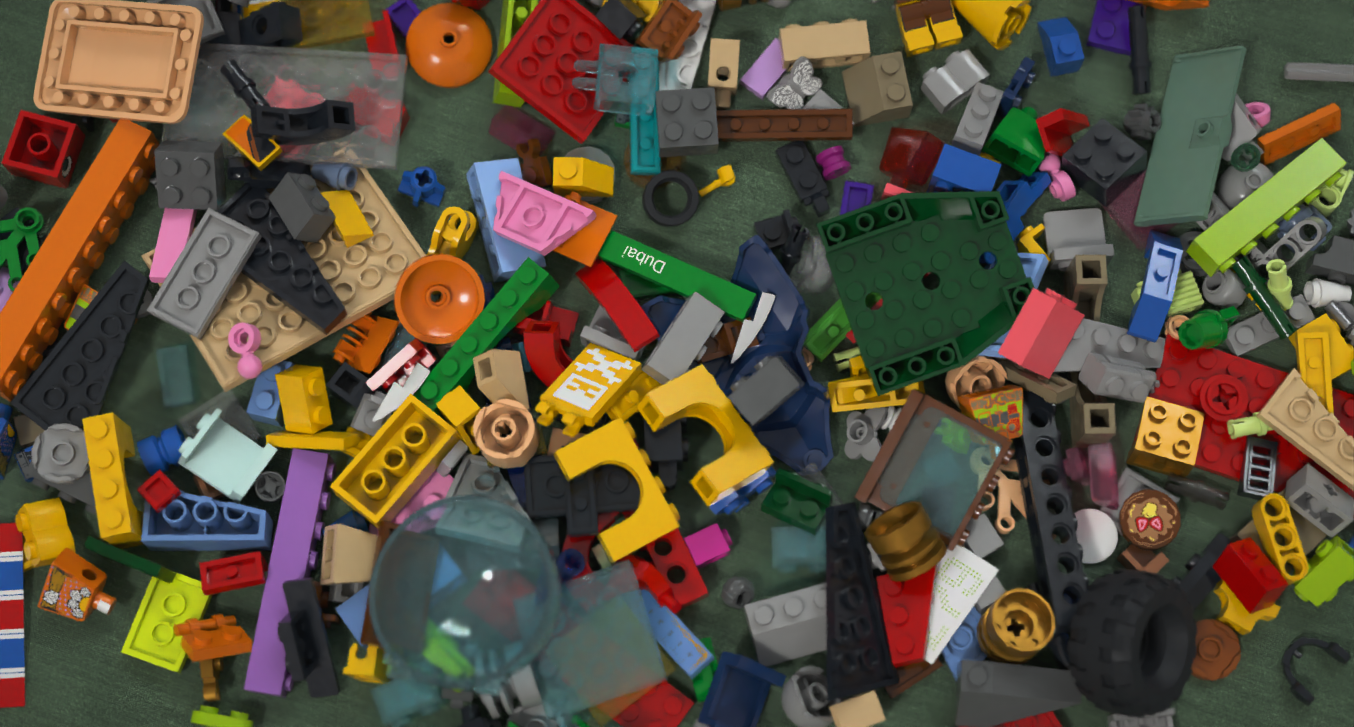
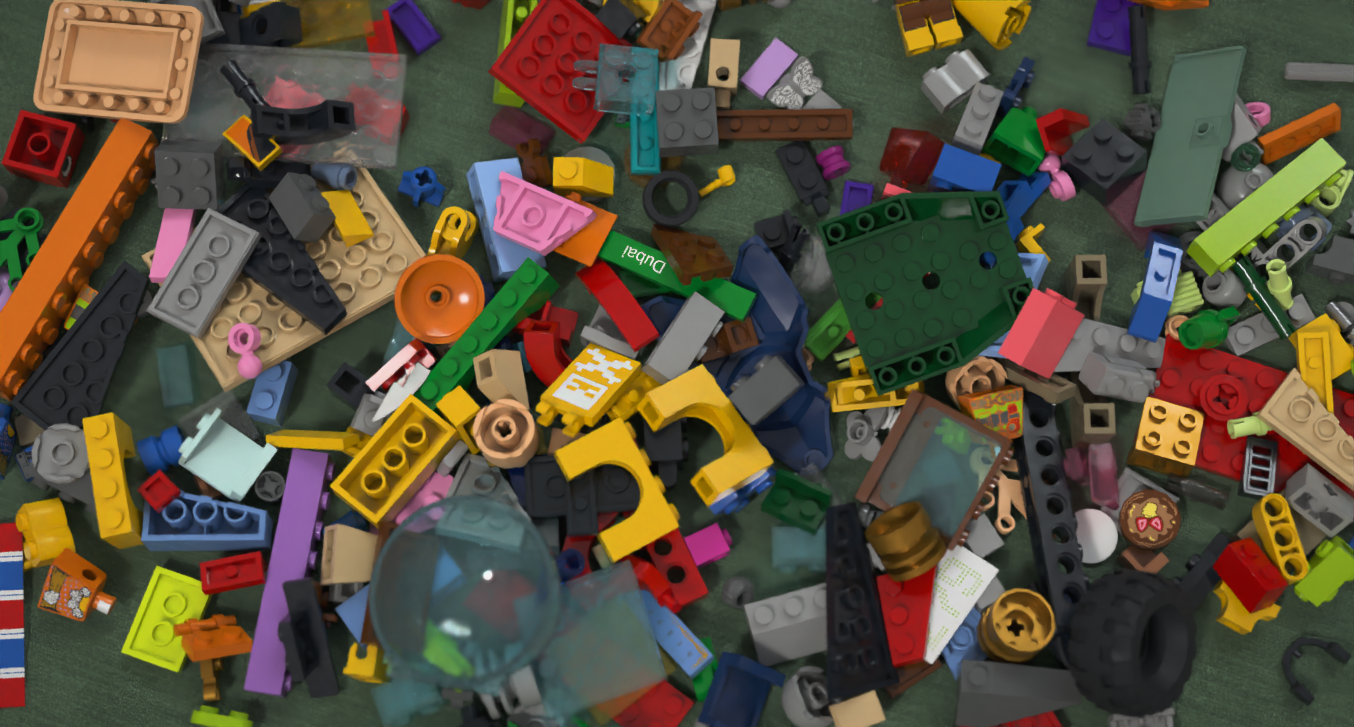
(129, 560): dark green tile -> none
(304, 399): yellow brick -> none
(370, 341): orange hinge -> none
(451, 63): orange dish -> none
(692, 254): none -> reddish brown wing
(751, 328): white sticker -> none
(825, 44): tan brick -> none
(878, 89): dark tan slope -> none
(1061, 46): blue slope -> none
(1074, 234): light grey bracket -> none
(1216, 650): dark orange tile -> none
(1322, 292): white cone -> none

